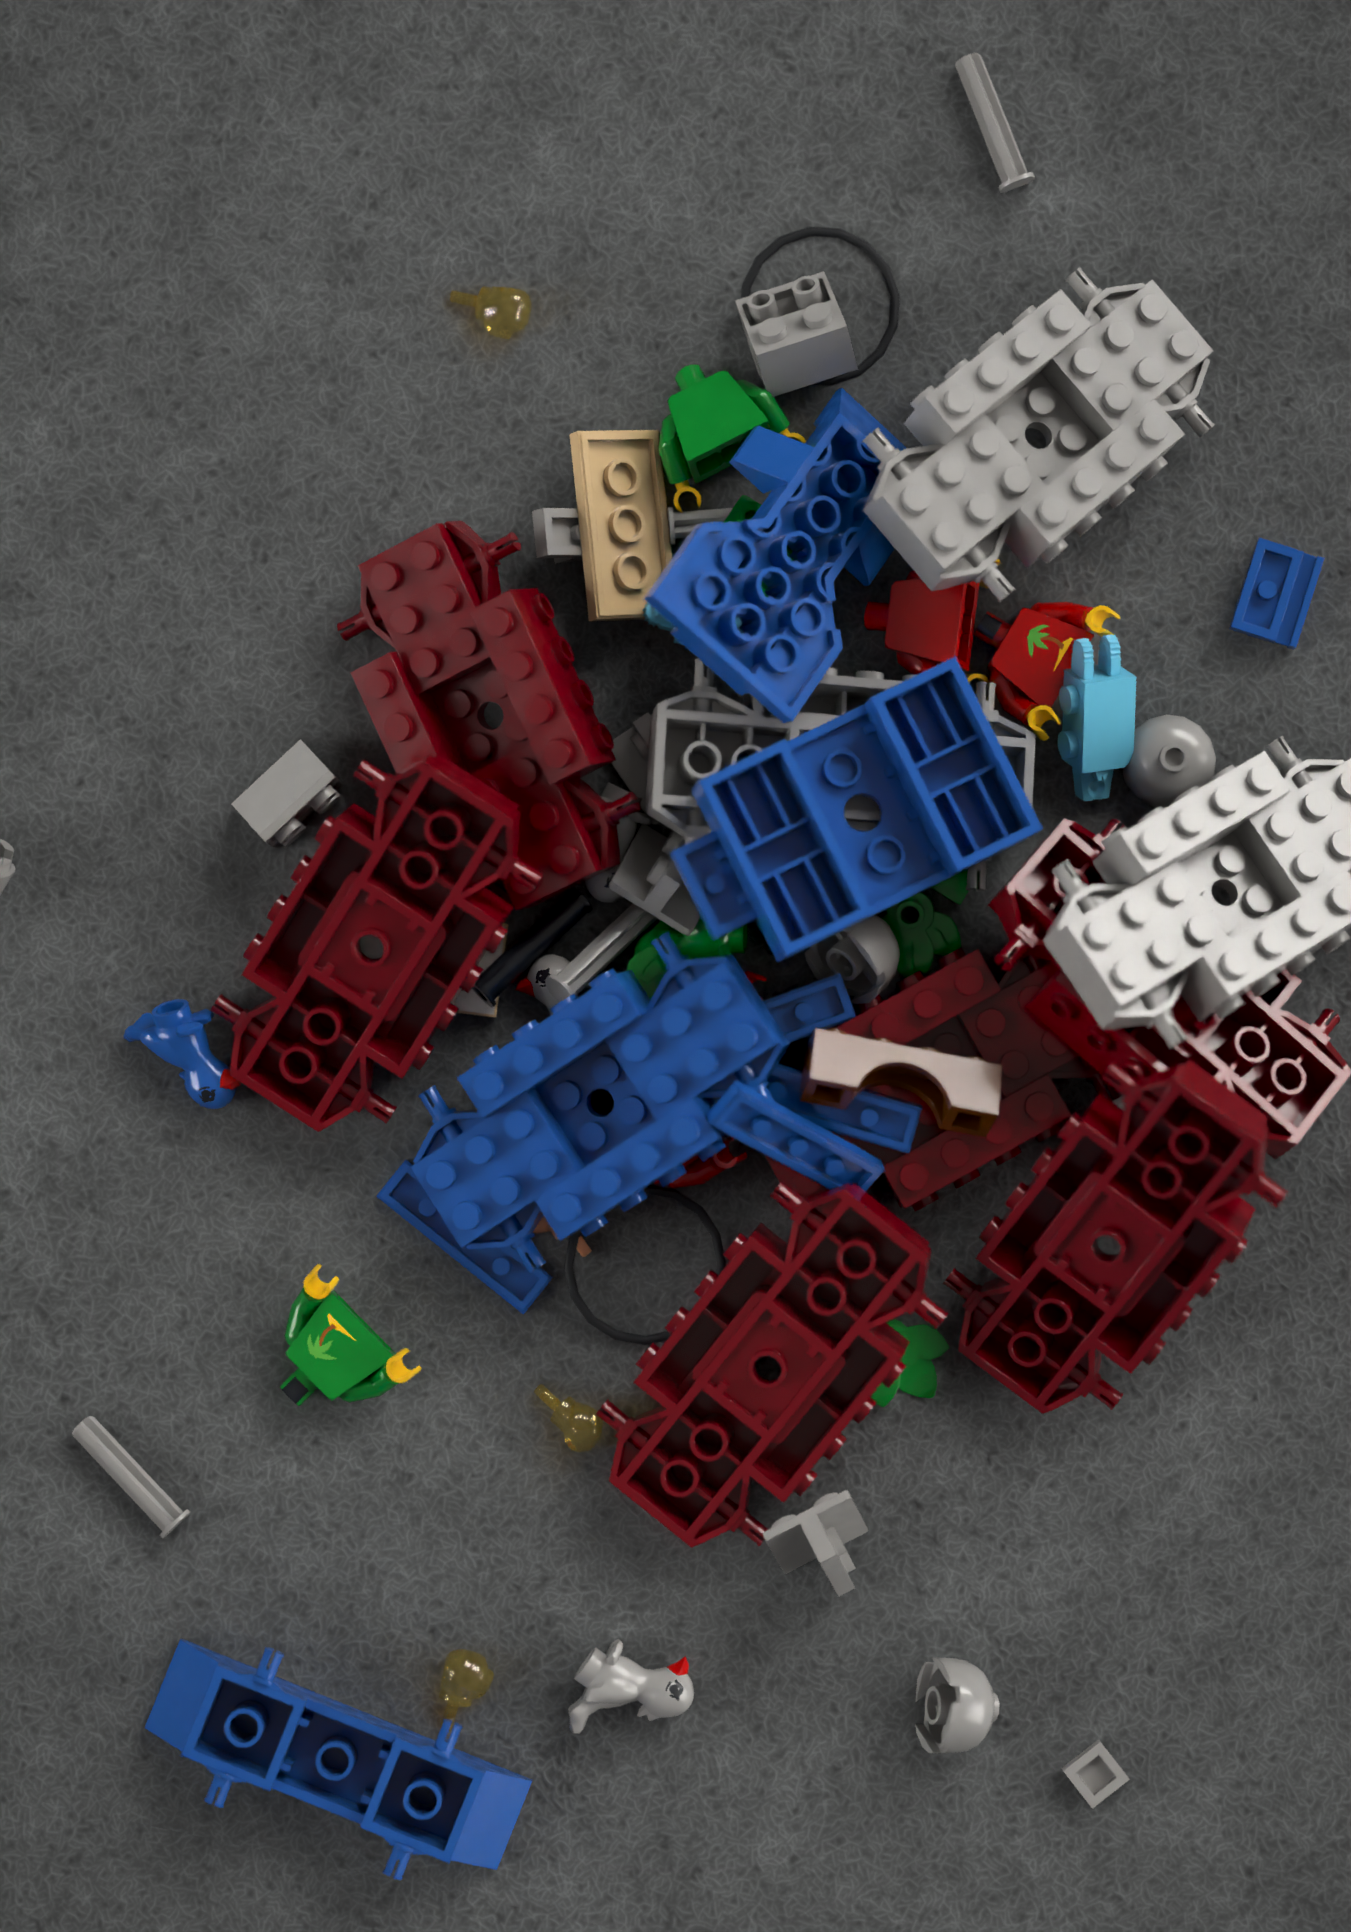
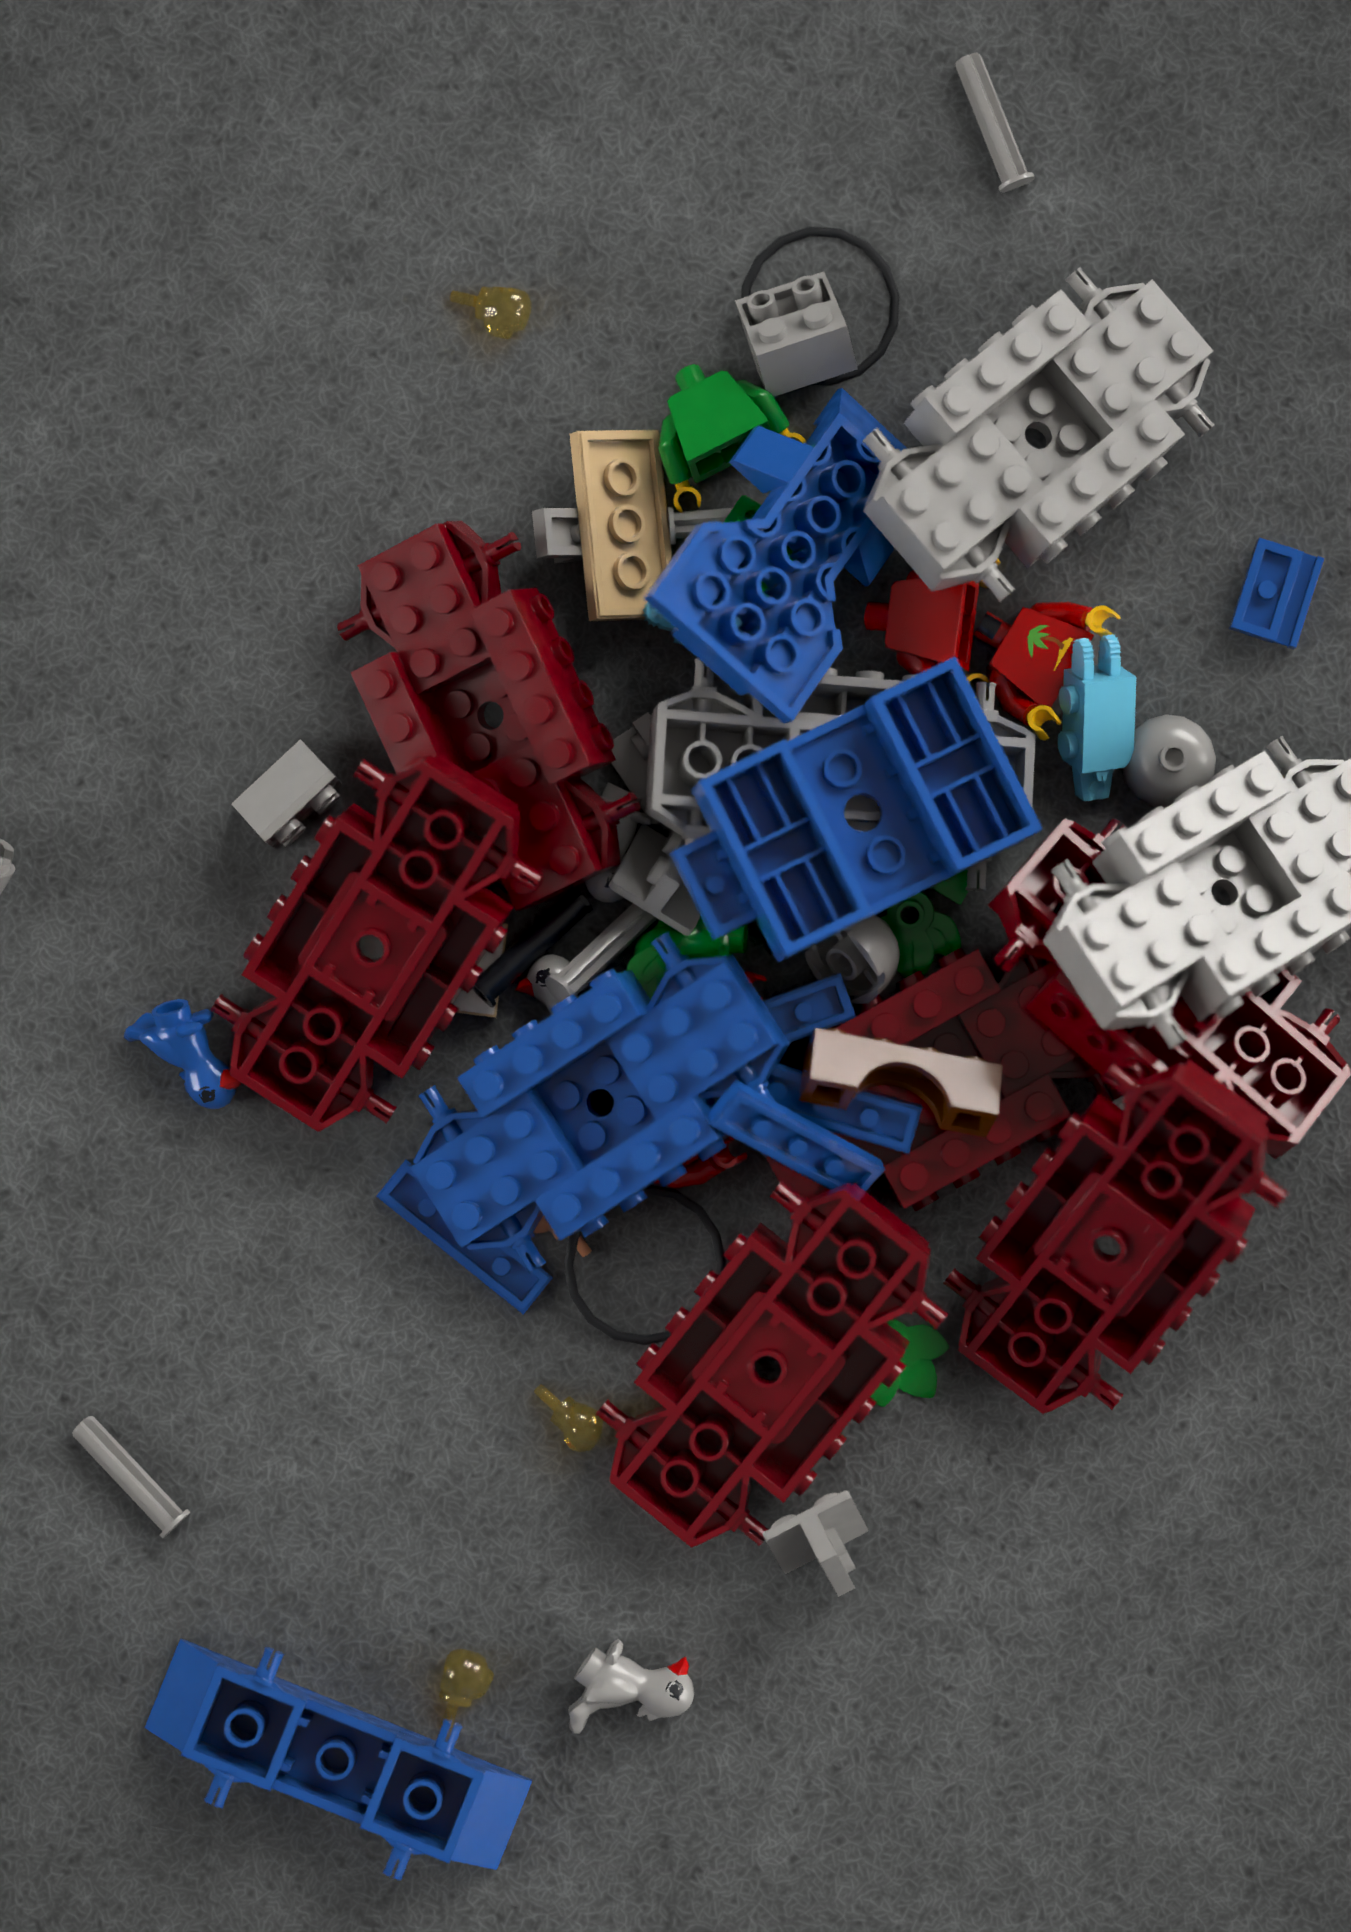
(337, 1349): green torso -> none
(957, 1706): light grey cylinder -> none
(1095, 1773): light grey plate -> none

